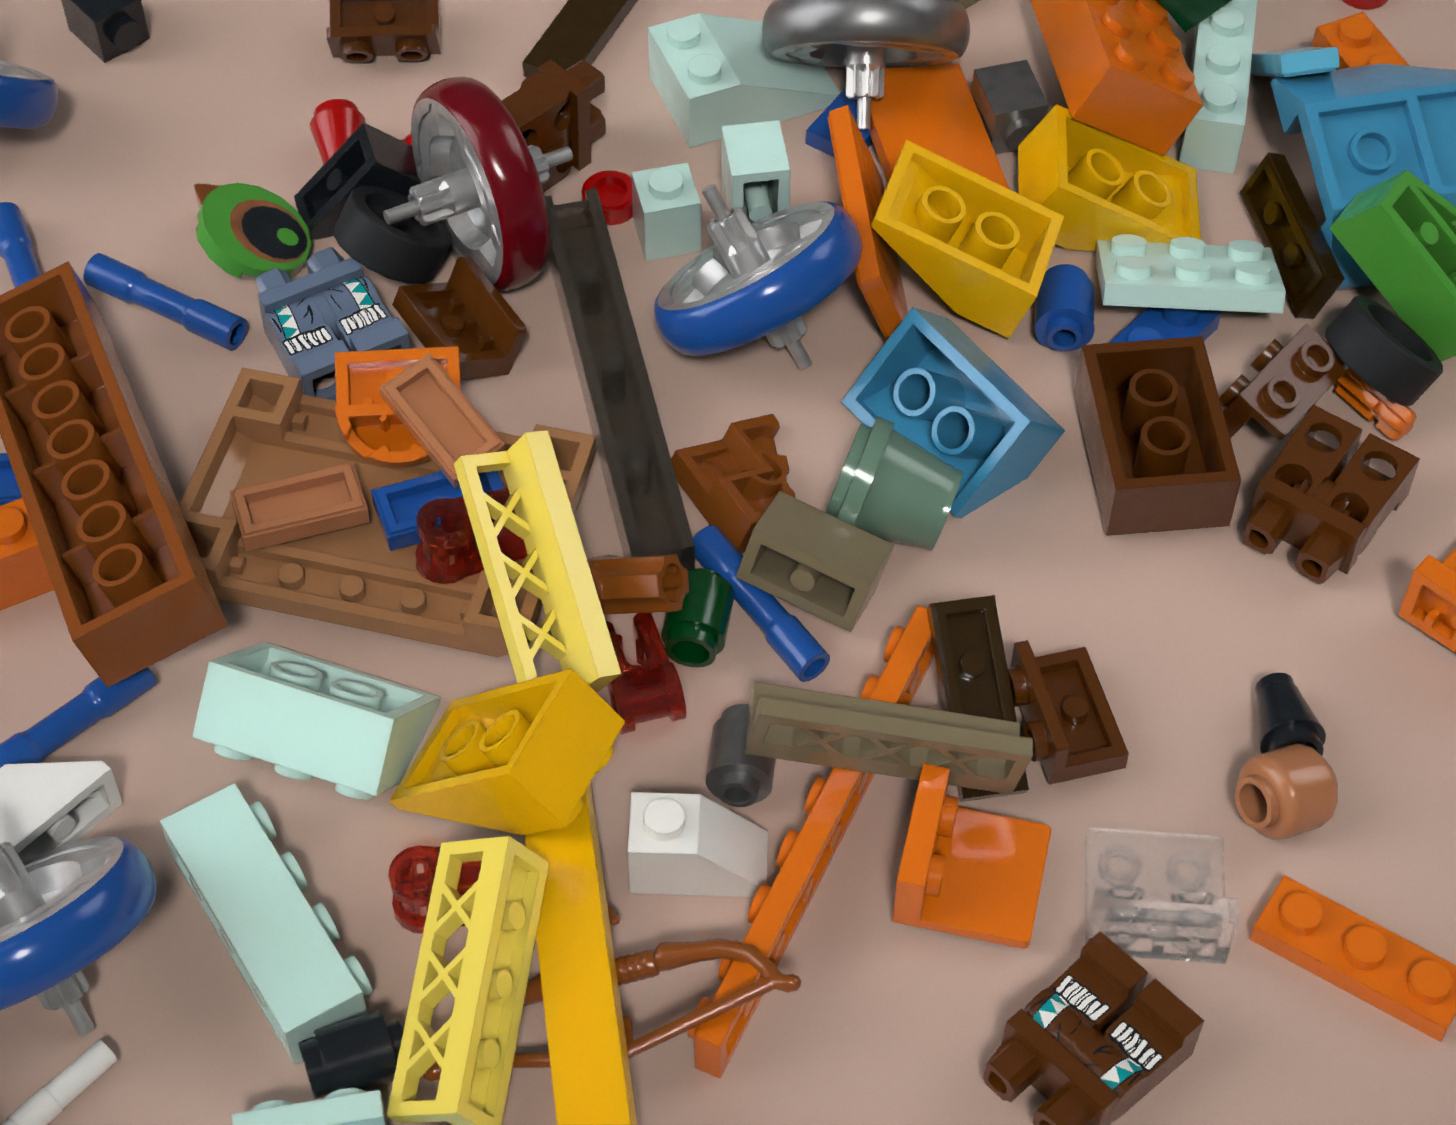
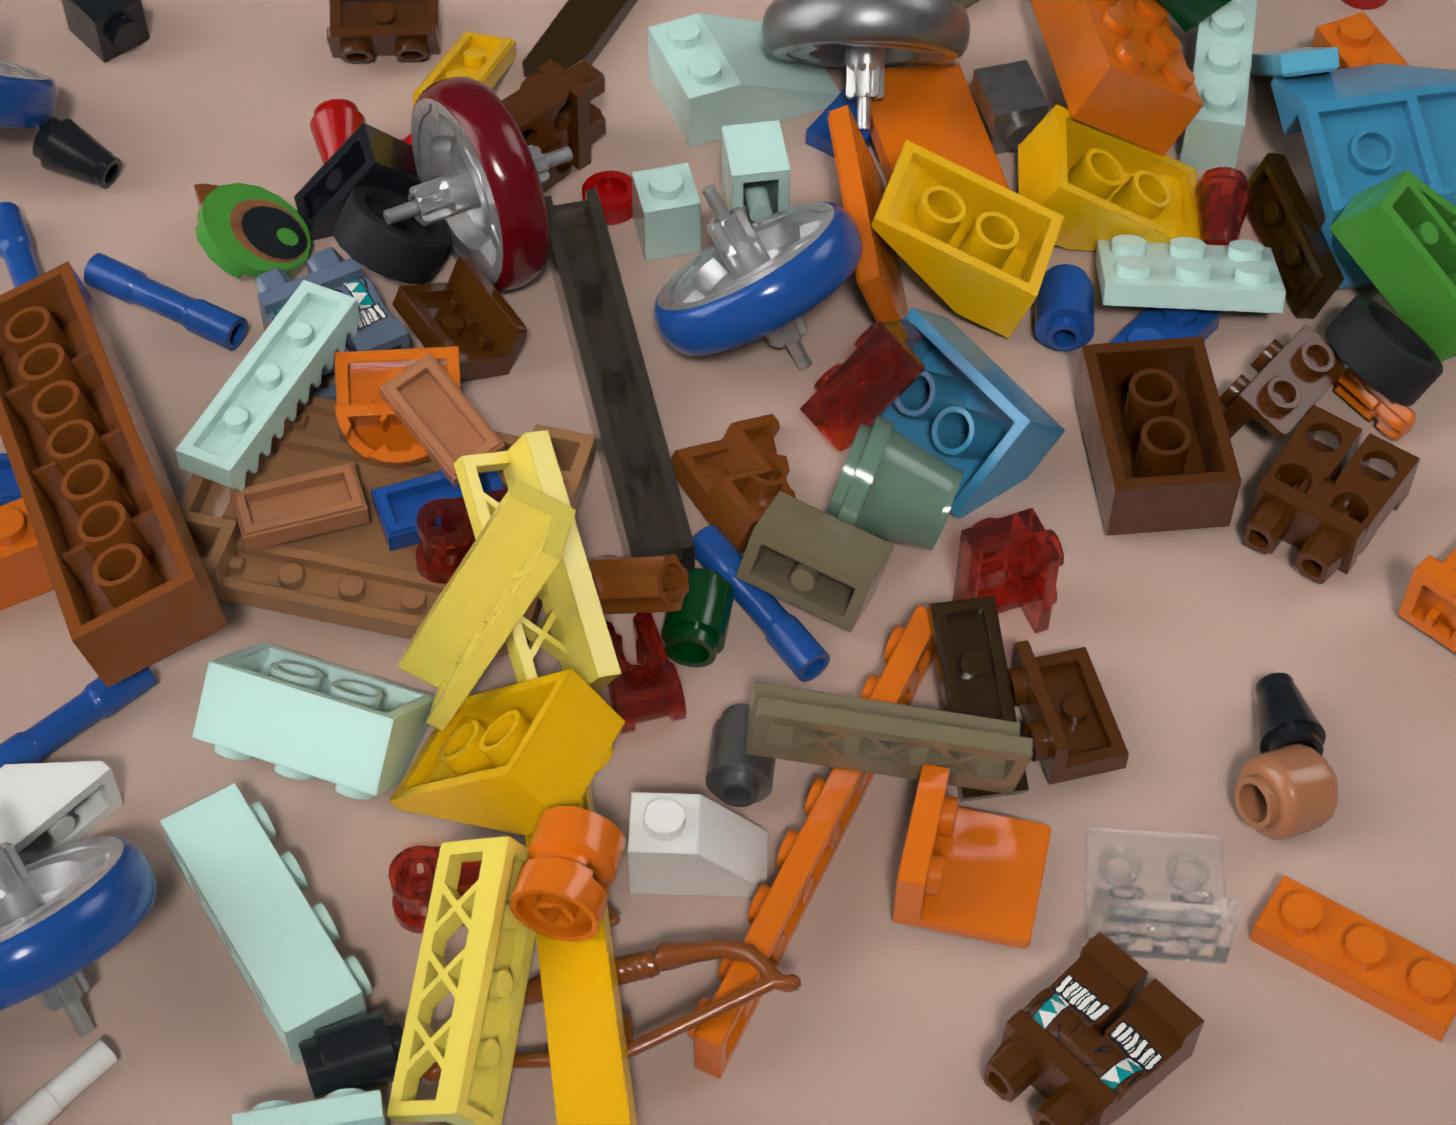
(75, 153): none -> black cone
(269, 386): none -> light aqua gear
(473, 56): none -> yellow tile
(487, 596): none -> light yellow fence
(568, 873): none -> orange wheel
(865, 382): none -> clear red bracket
(1013, 562): none -> clear red bracket
(1222, 204): none -> clear red cone

